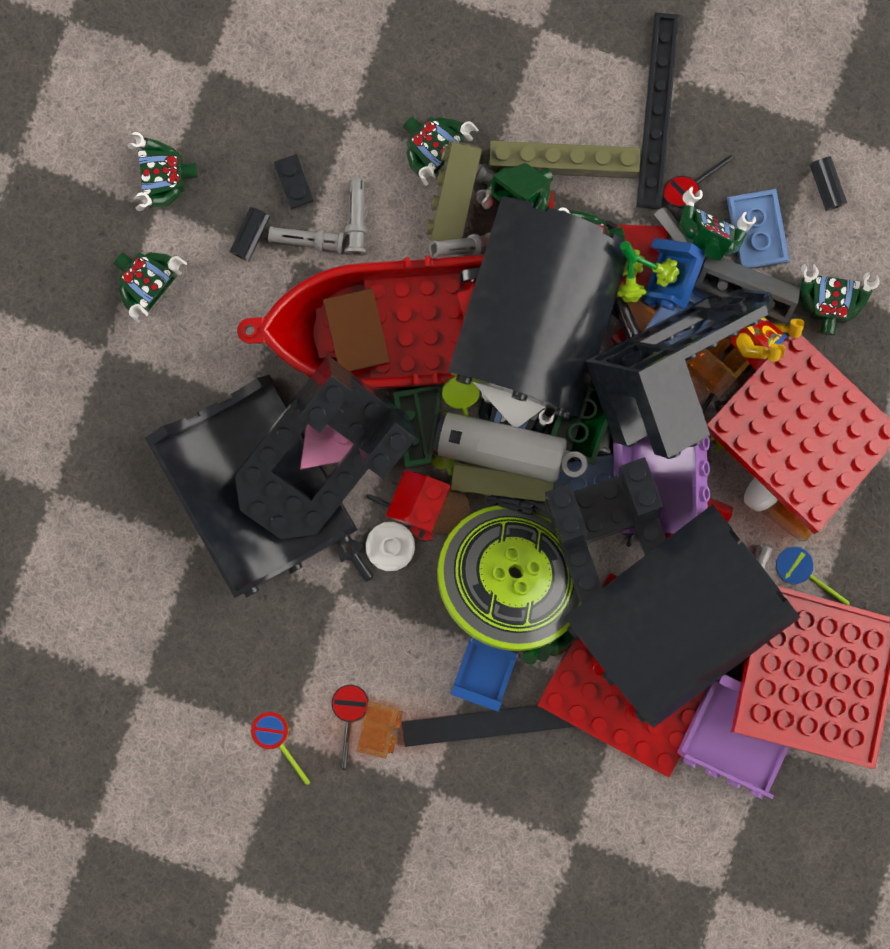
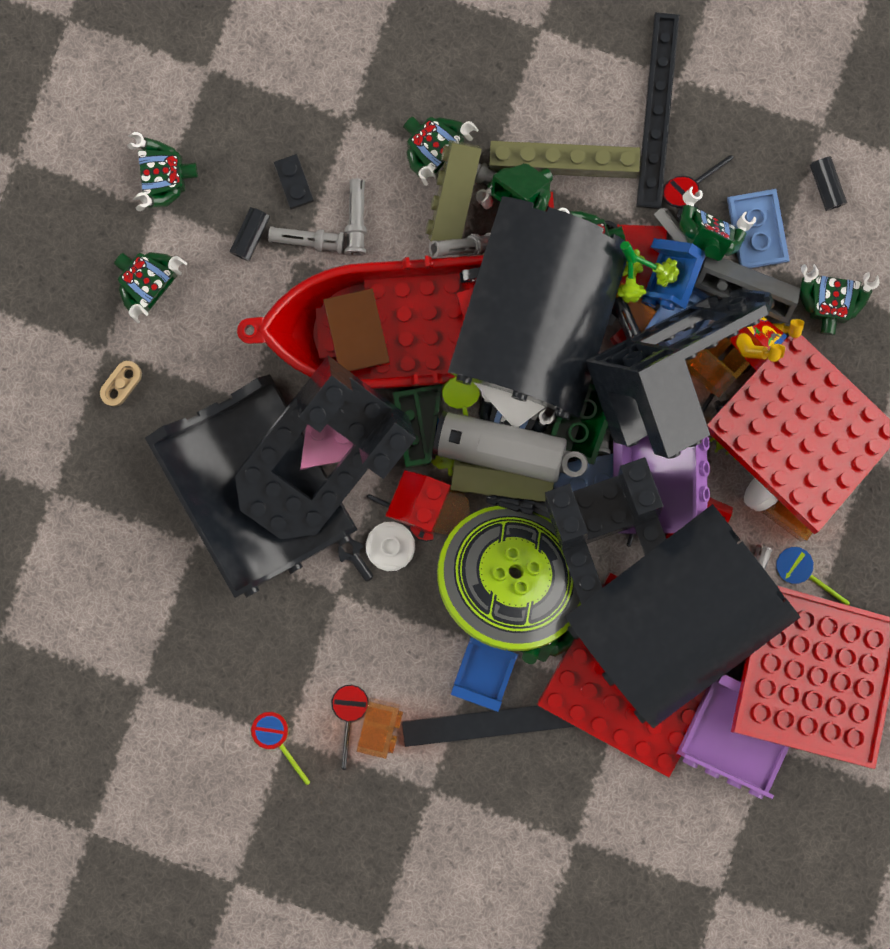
(119, 382): none -> tan plate

